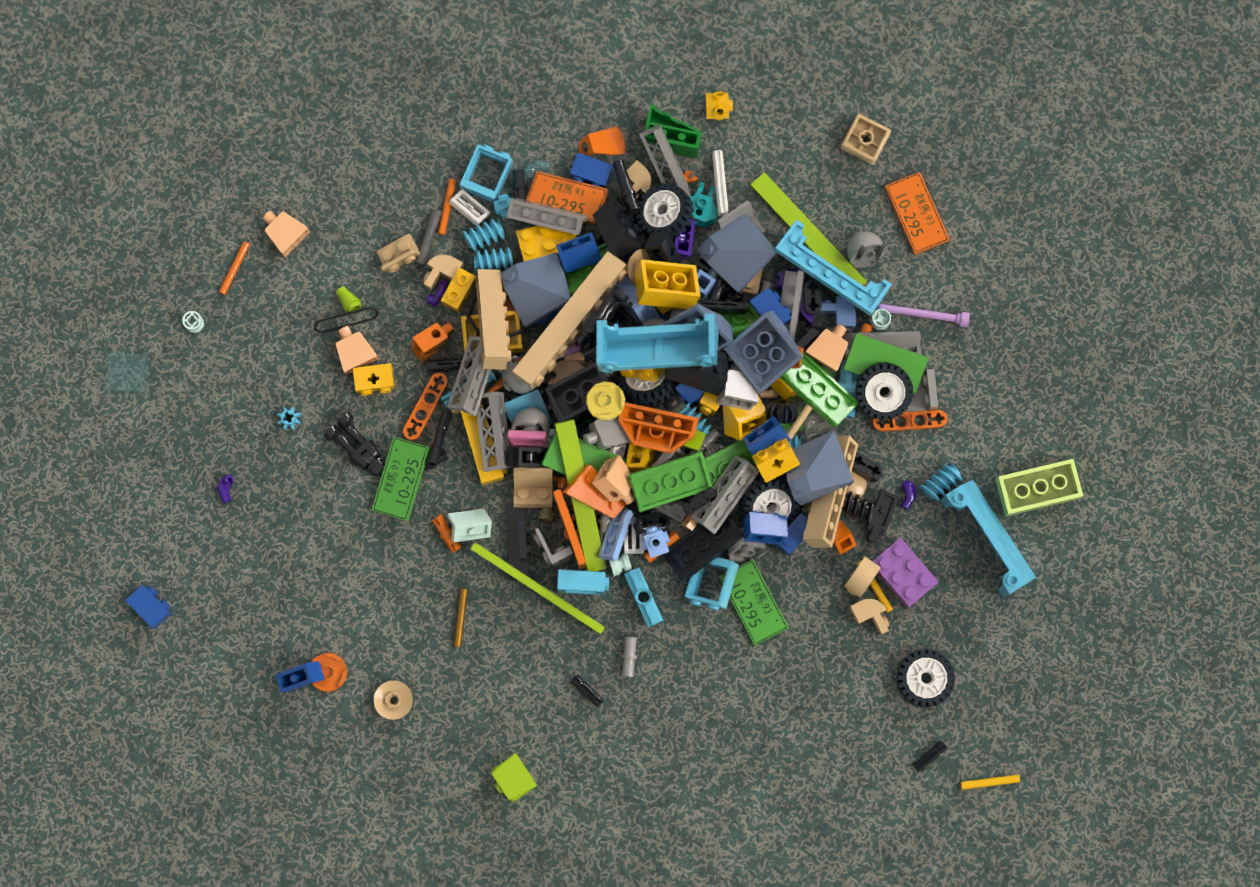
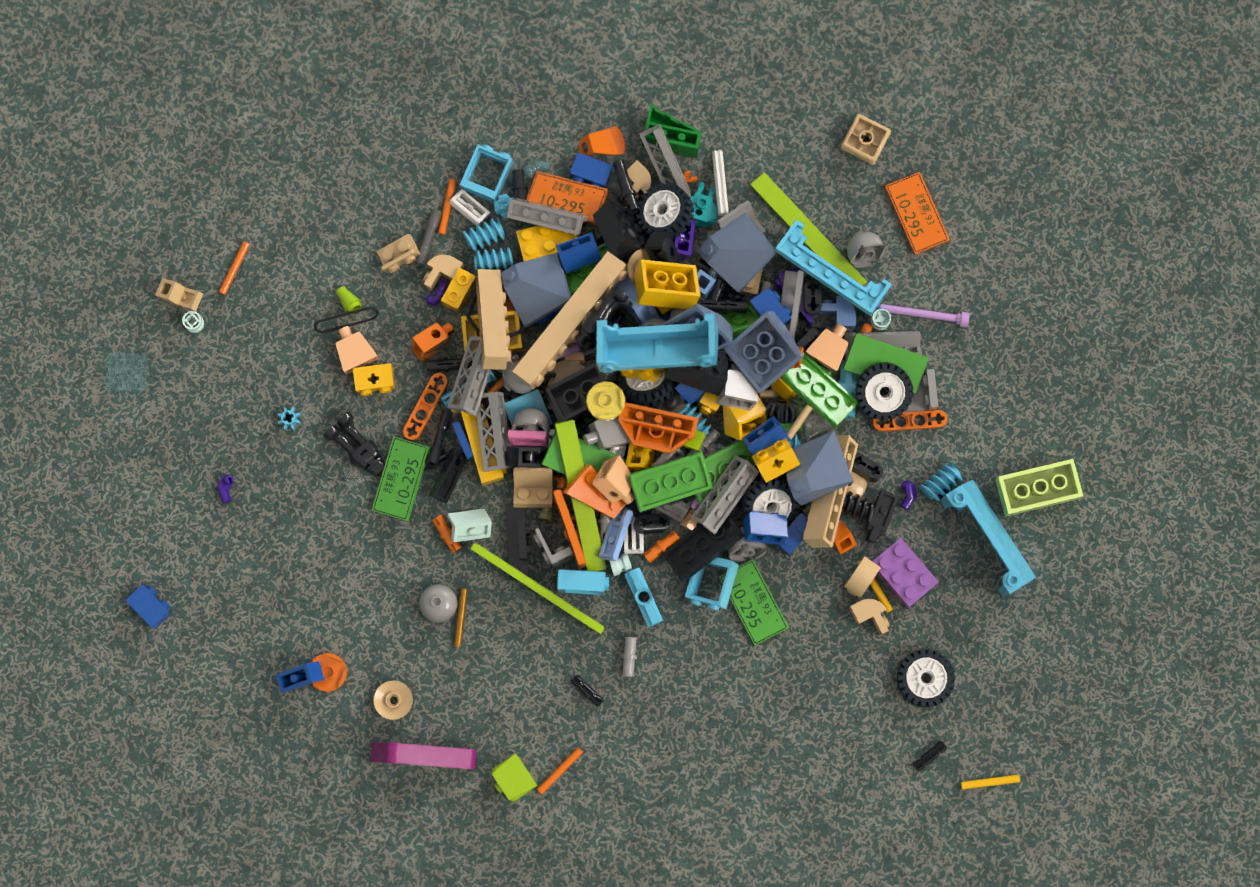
(178, 295): none -> tan brick
(284, 231): light nougat torso -> none
(423, 755): none -> beam
(438, 603): none -> light grey cylinder
(449, 475): none -> black hinge
(463, 441): none -> blue tile
(560, 770): none -> orange bar
(658, 547): light blue brick -> none
(699, 500): black axle -> none
(718, 105): yellow brick -> none

